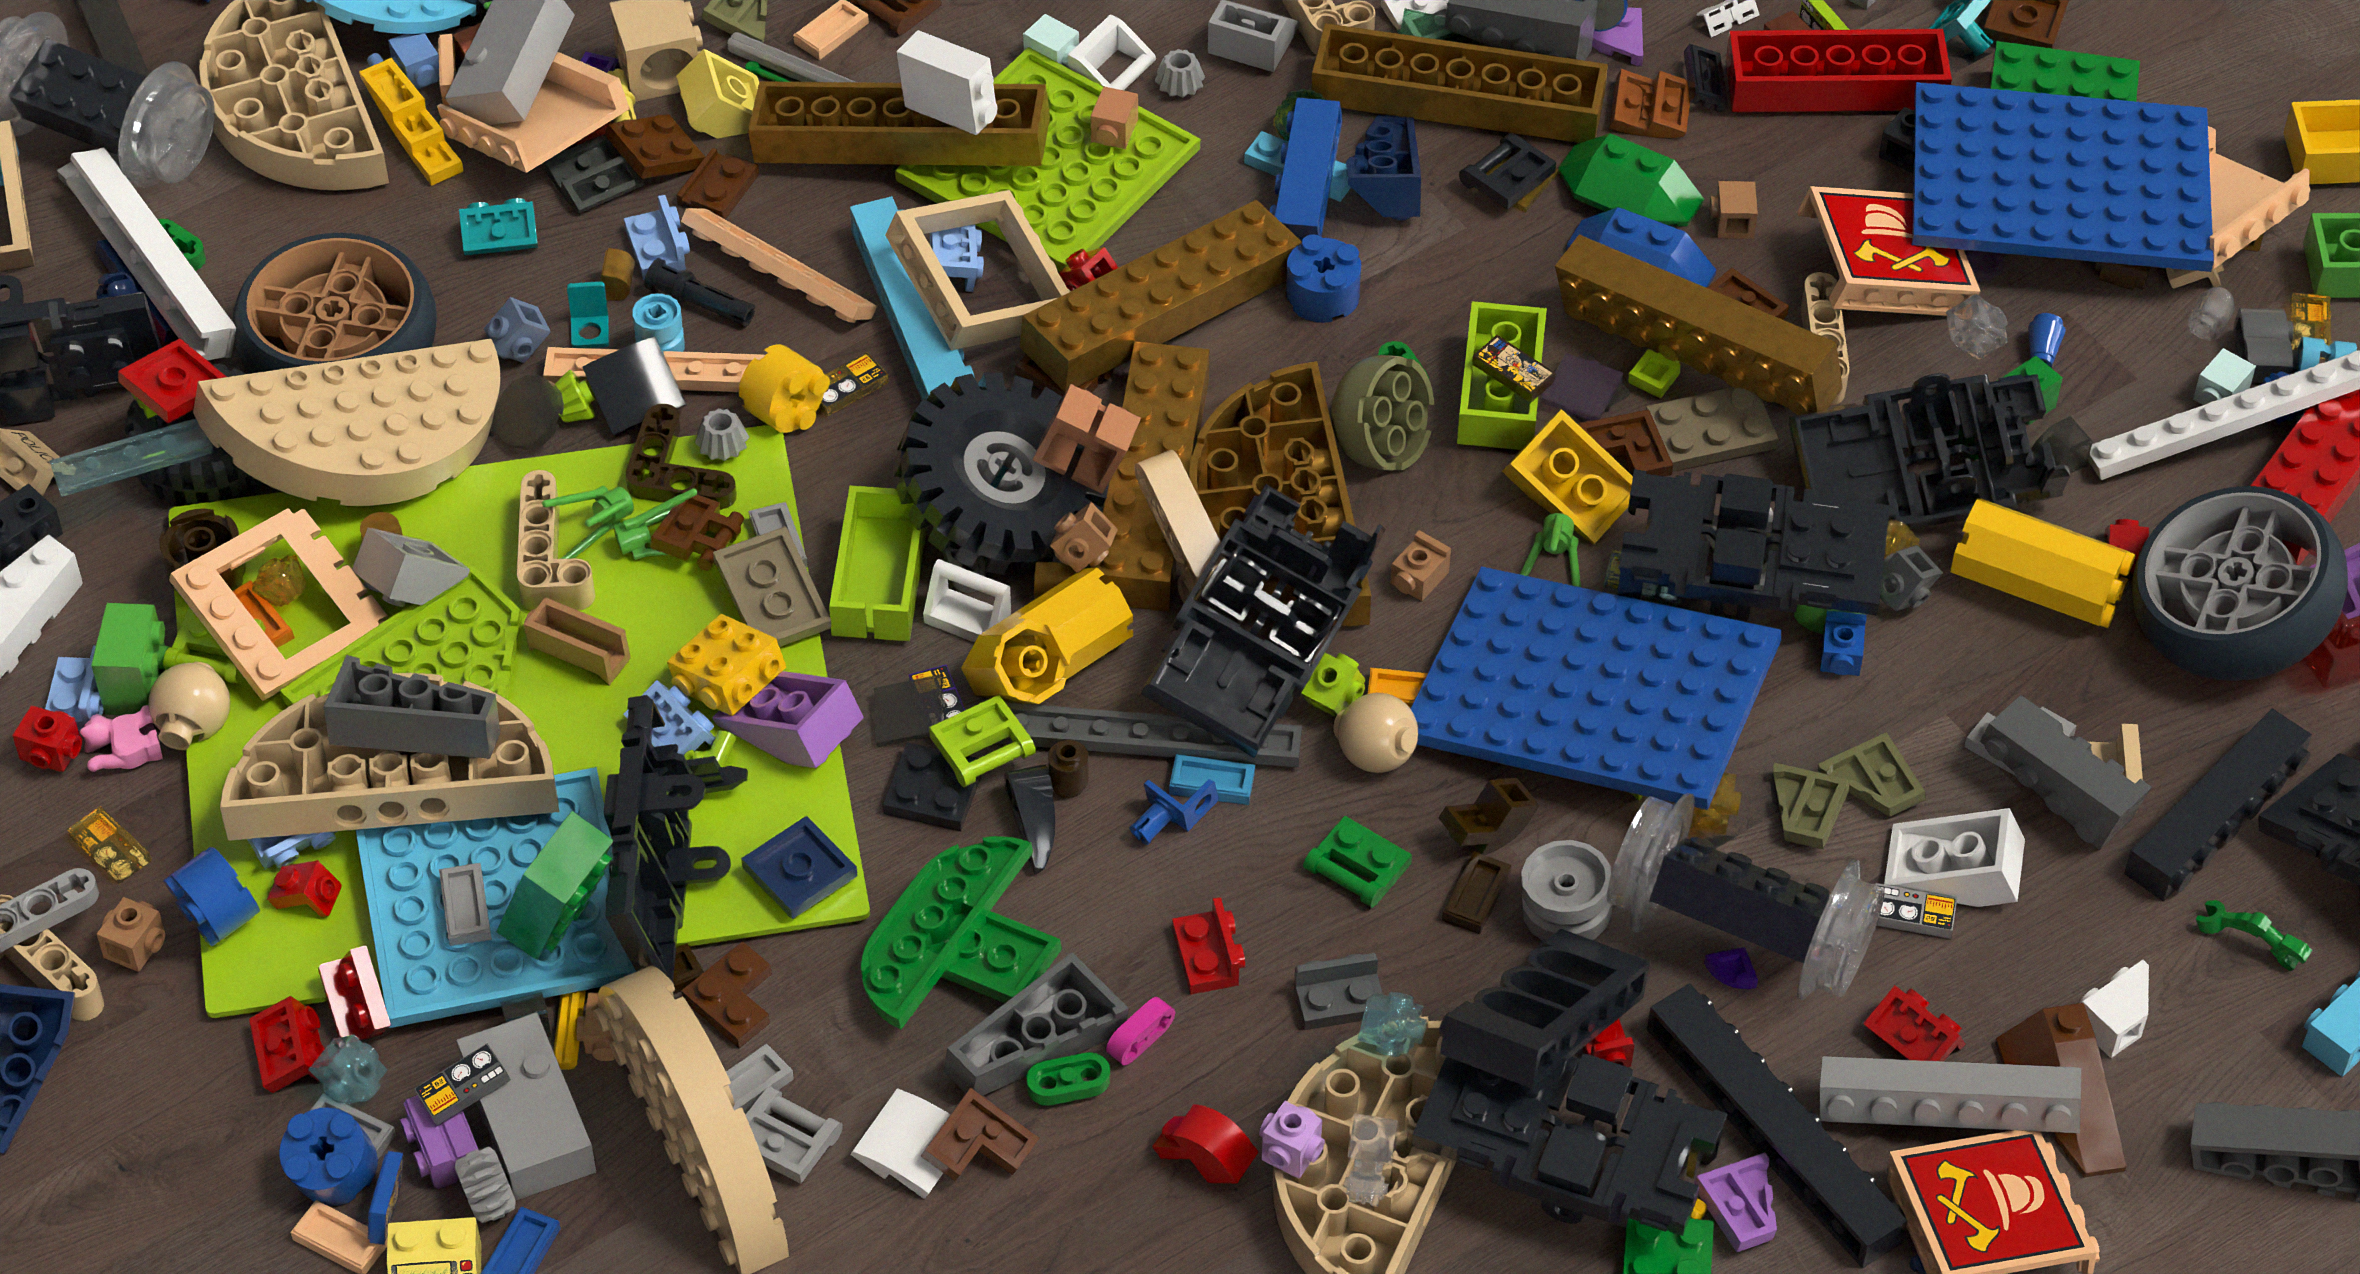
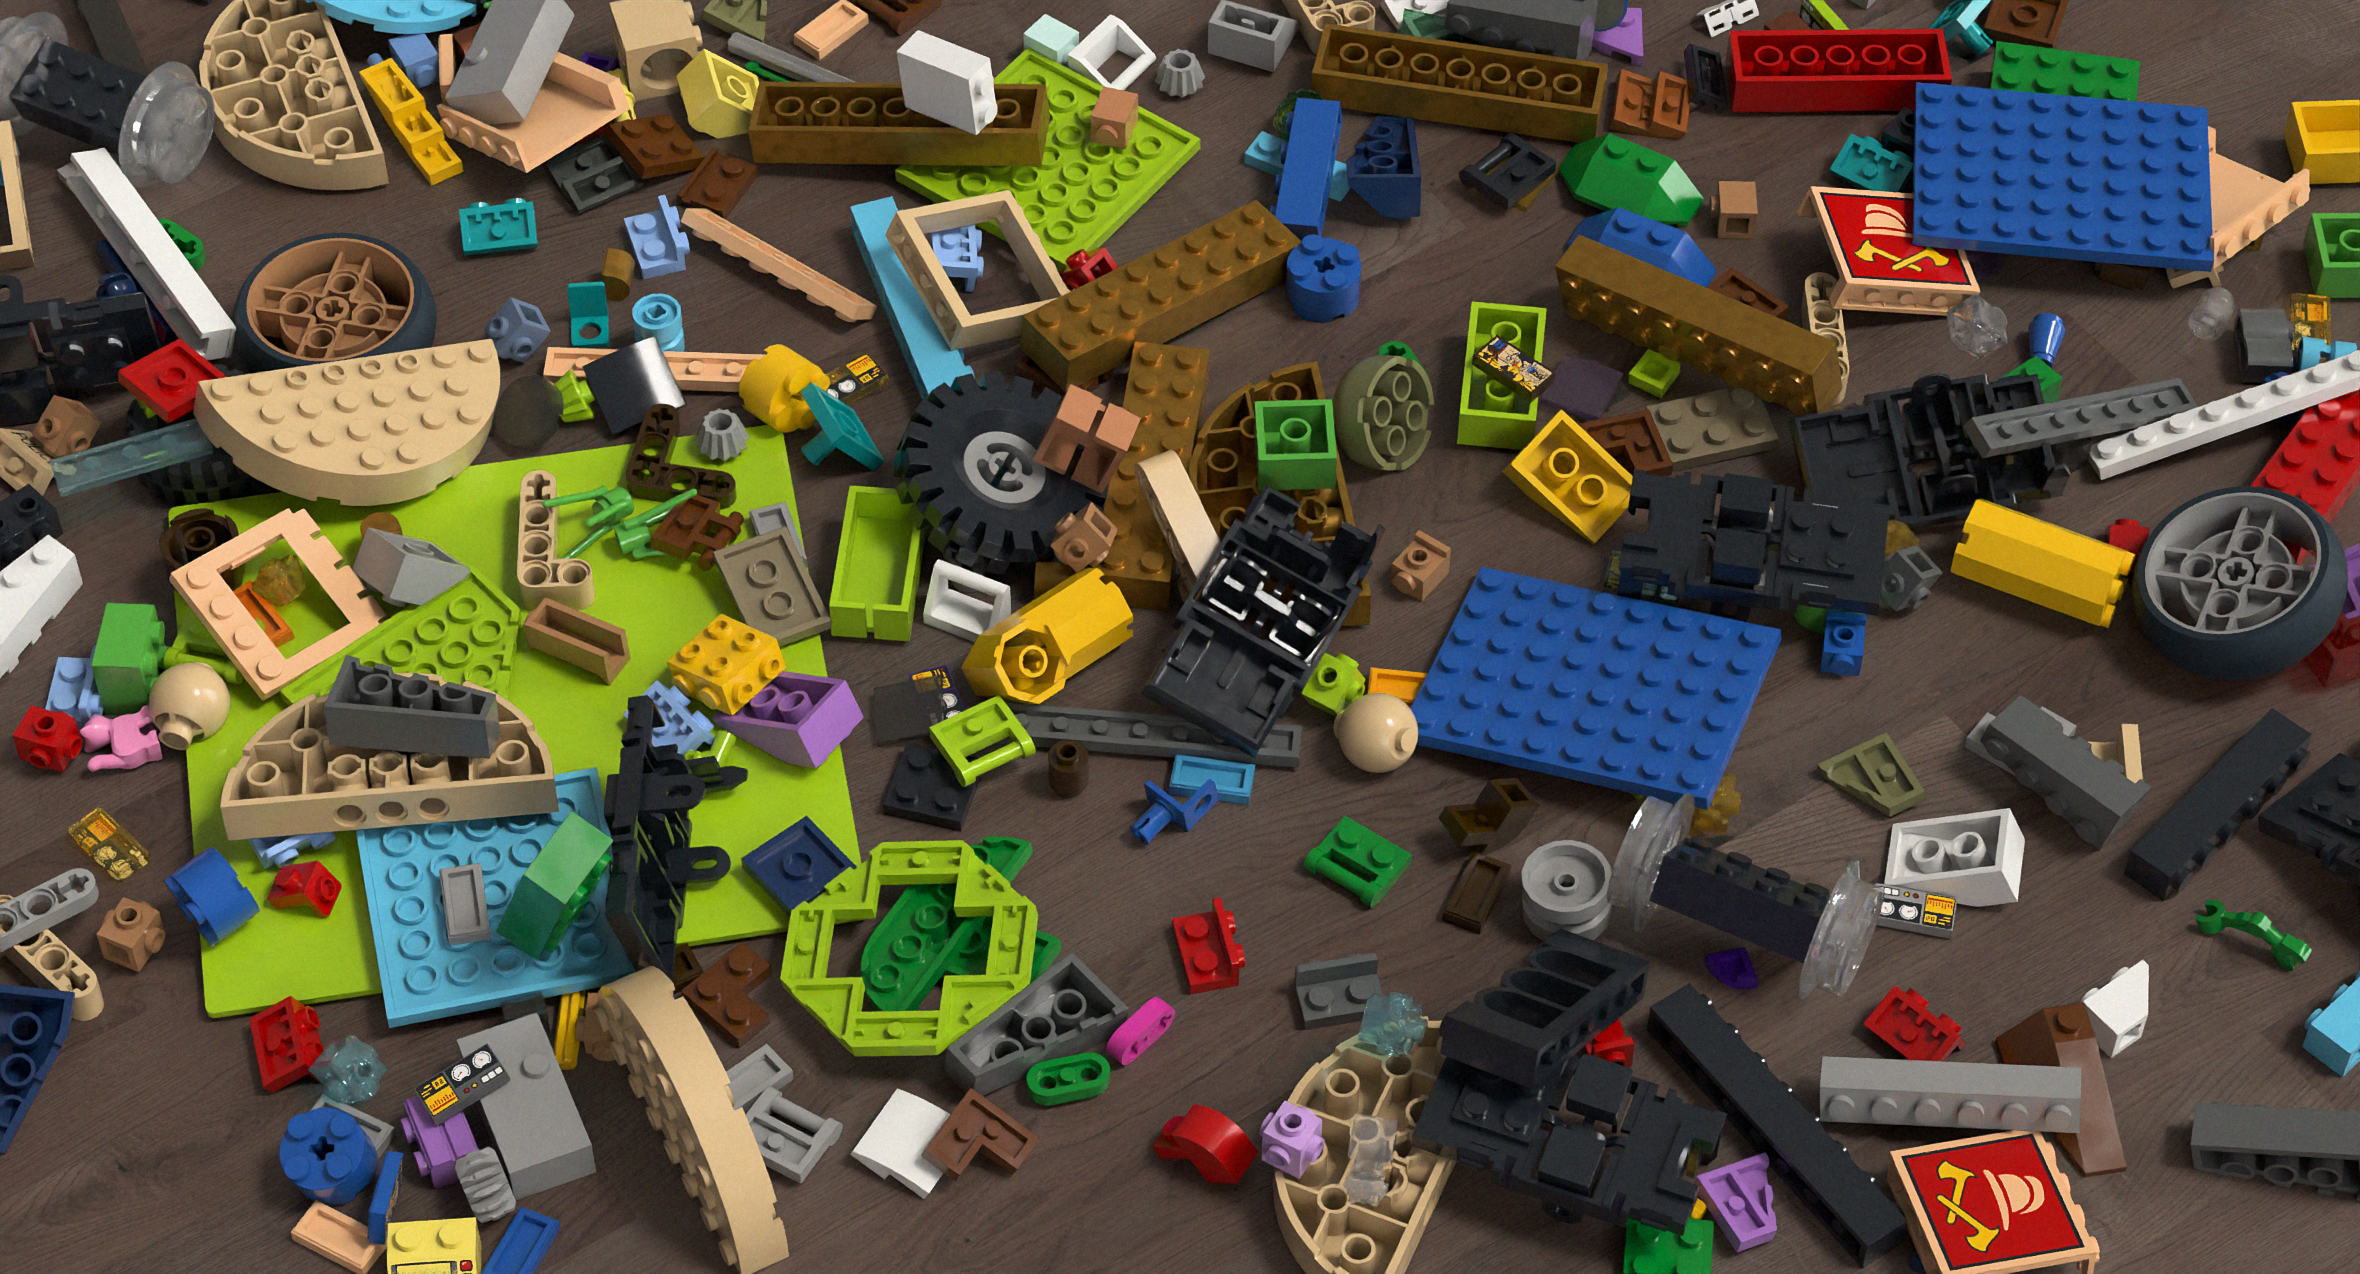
(66, 427): none -> medium nougat brick
(354, 995): bracket -> none
(685, 287): black pin -> none
(840, 430): none -> teal tile
(964, 998): none -> lime plate
(1033, 810): black piece -> none
(1295, 444): none -> bright green brick
(1556, 538): bright green plant -> none
(1808, 803): olive wing -> none
(1871, 167): none -> teal bracket
(2078, 417): none -> dark grey plate
(2223, 377): light aqua brick -> none

